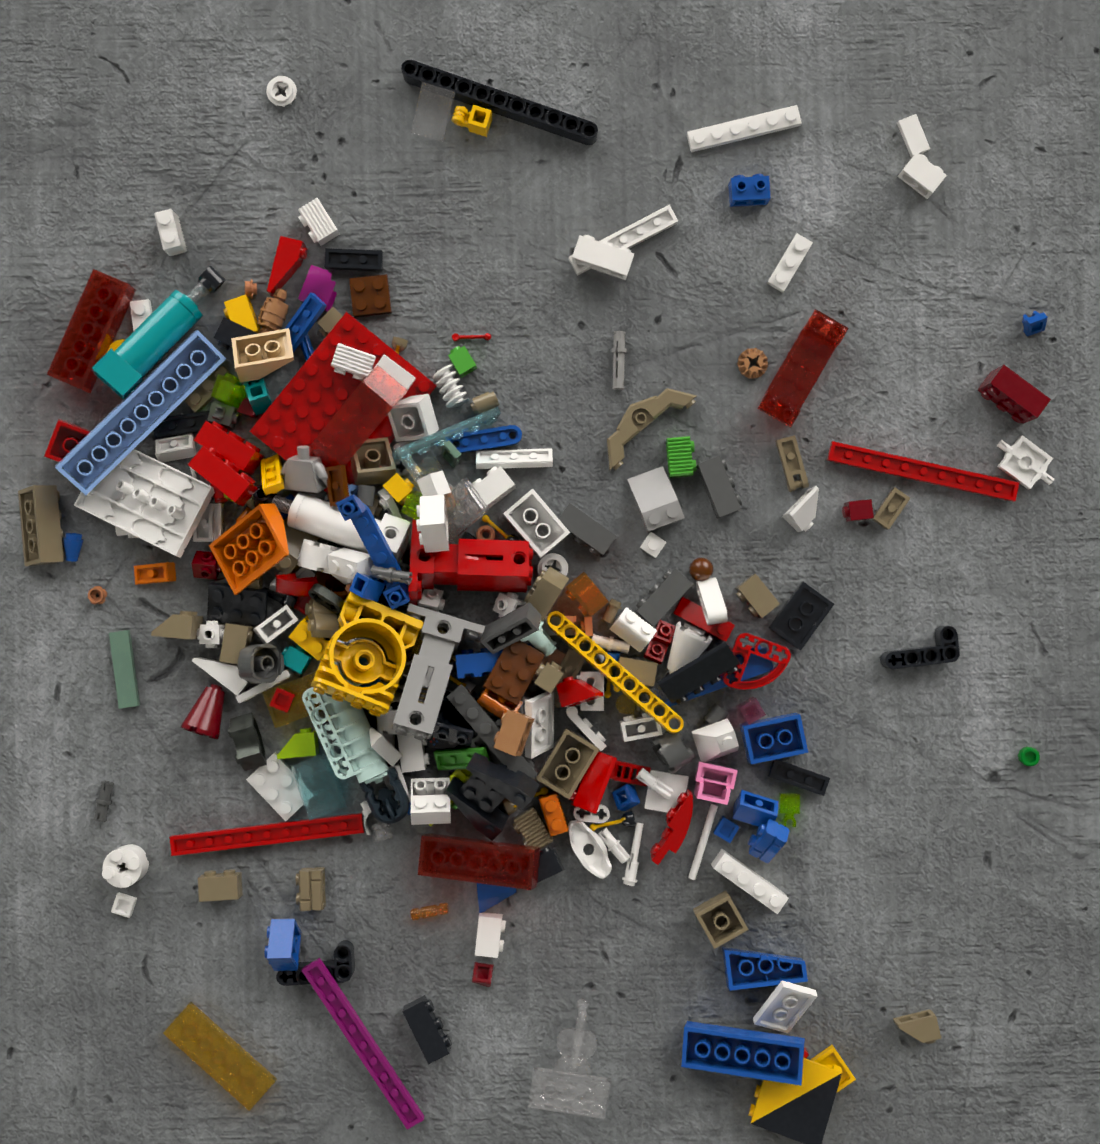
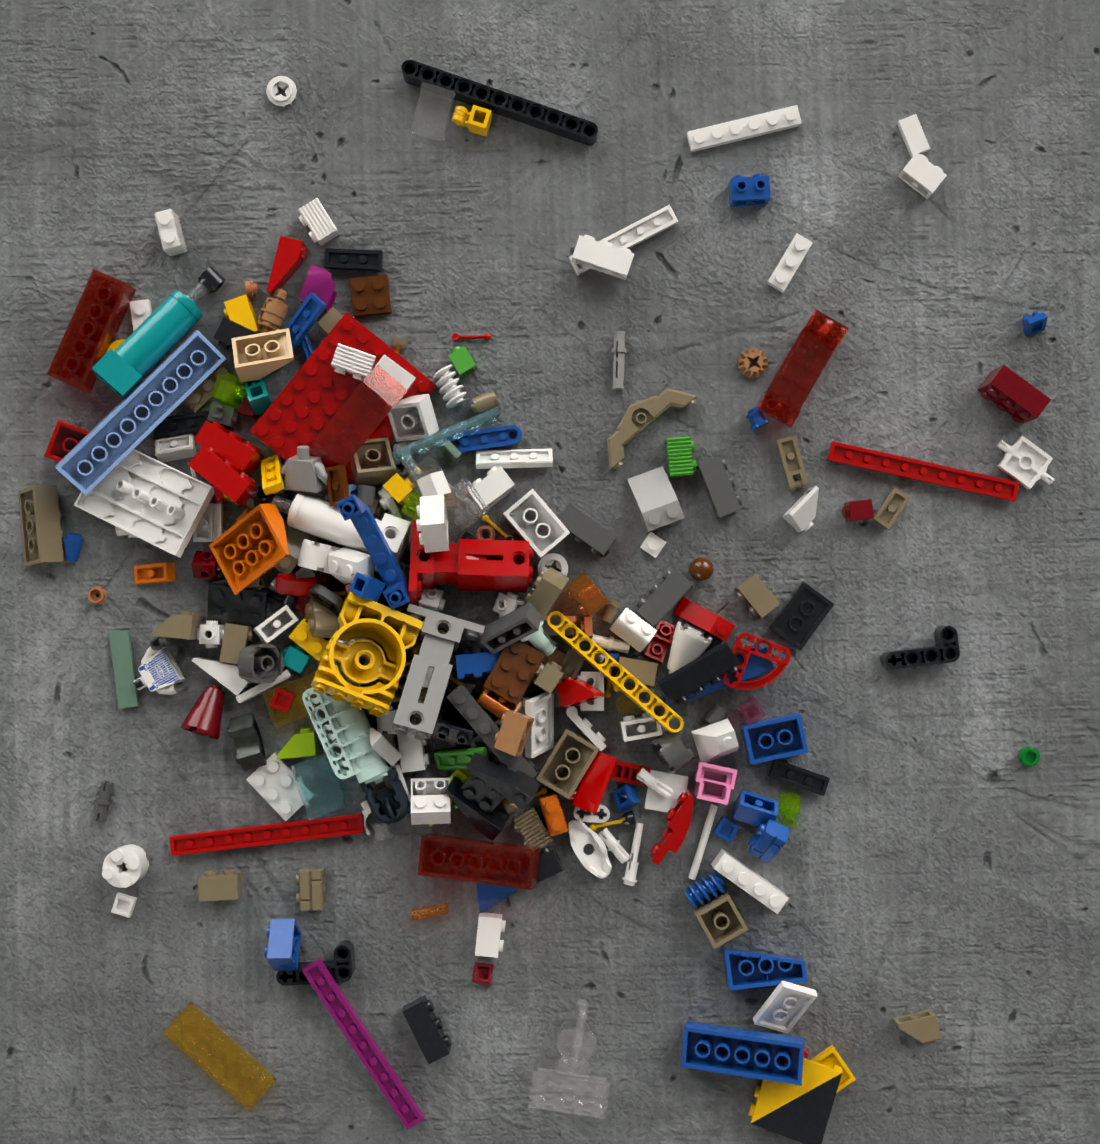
(160, 671): none -> torso
(391, 575): dark grey pin -> none
(705, 889): none -> blue piece
(711, 601): white beam -> none
(757, 419): none -> blue brick

